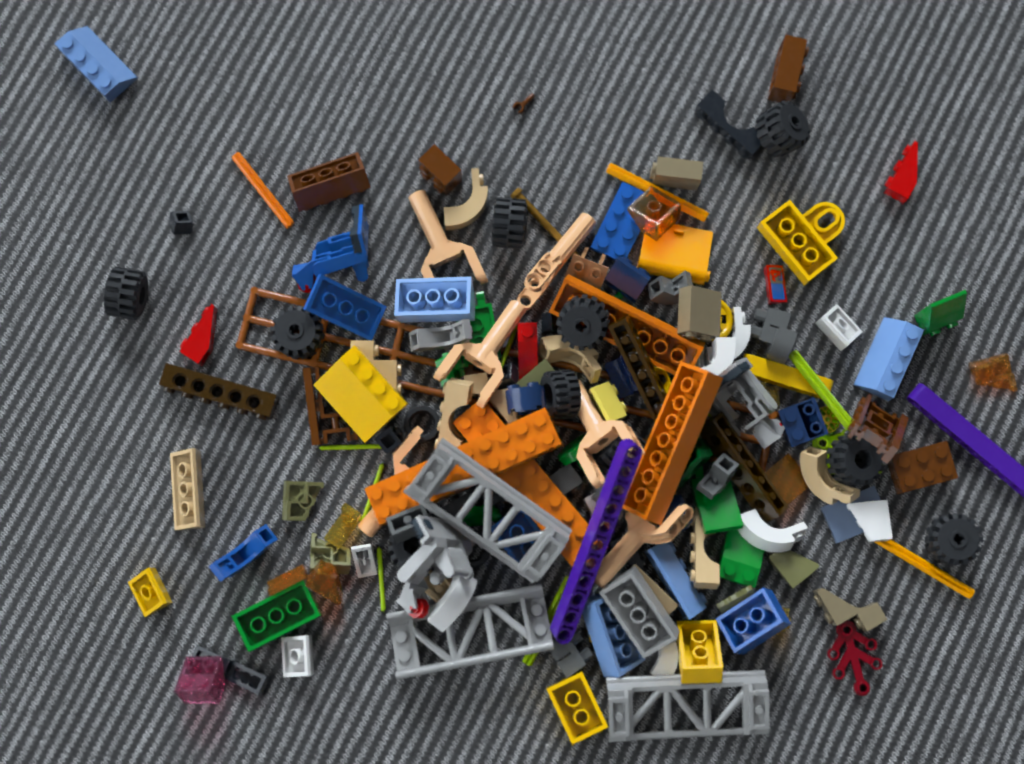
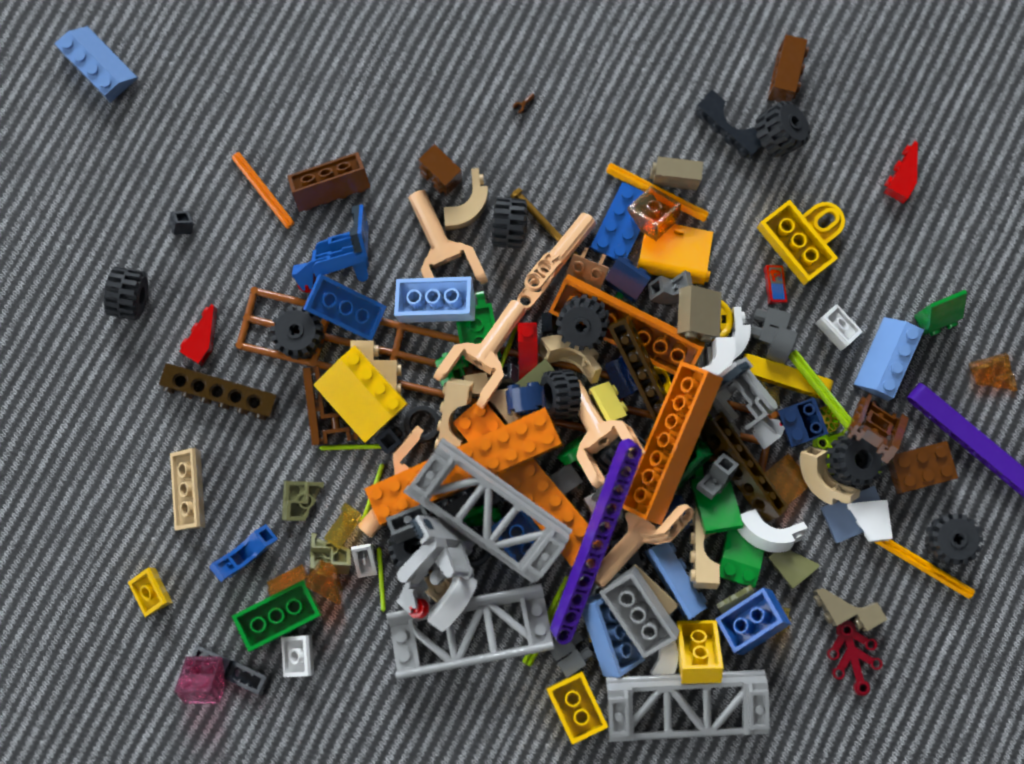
(441, 337): light grey arch -> none

